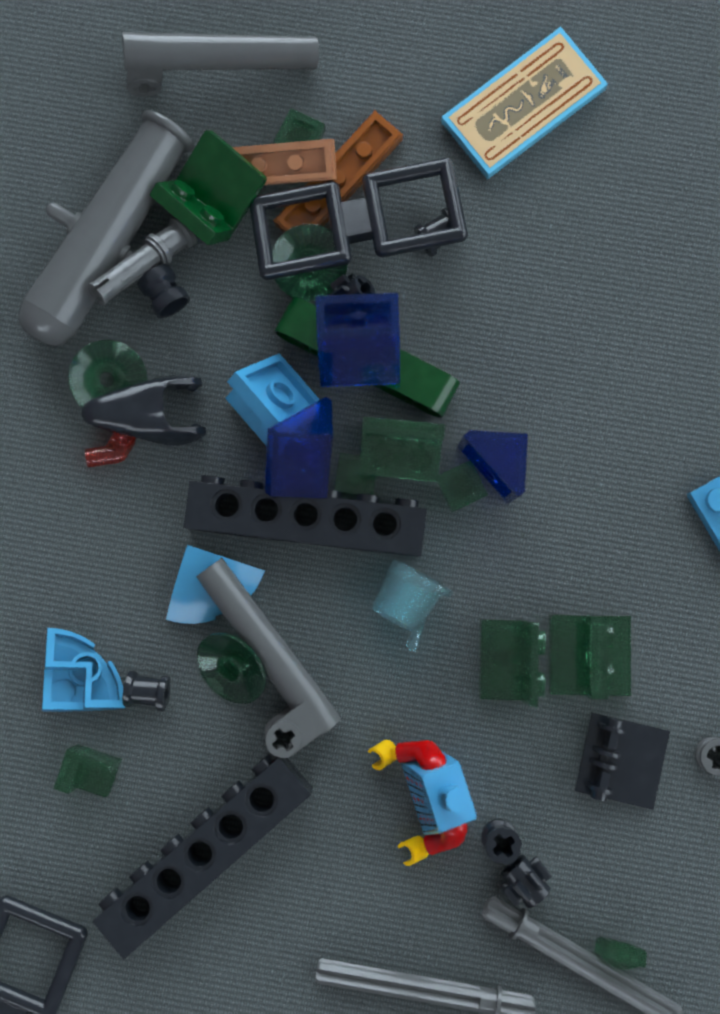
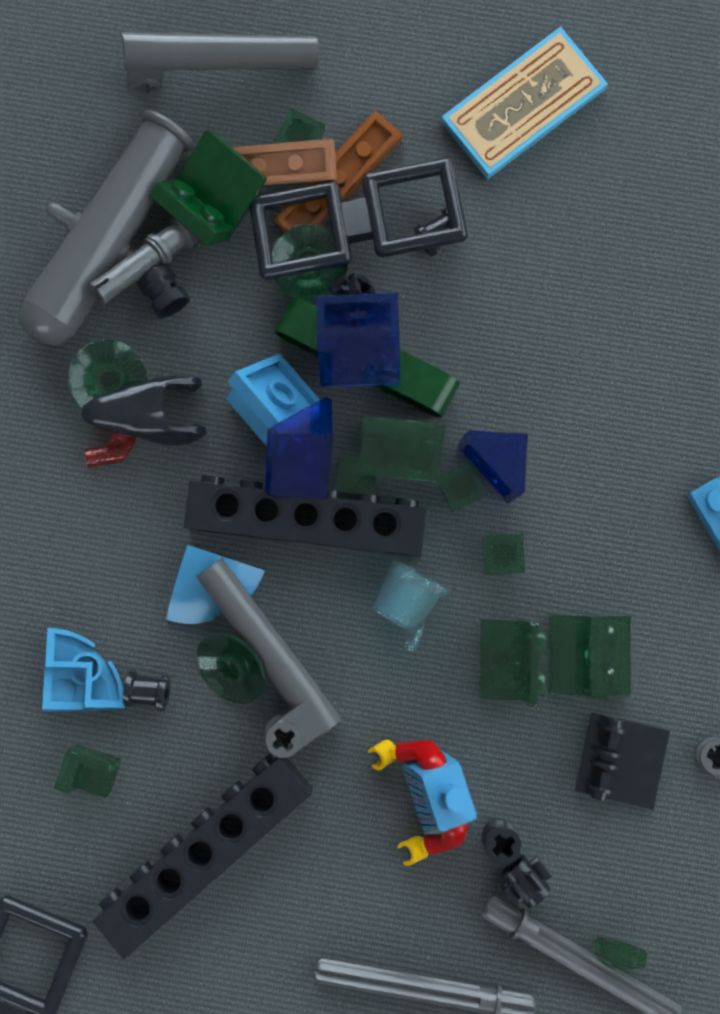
(503, 554): none -> clear green plate

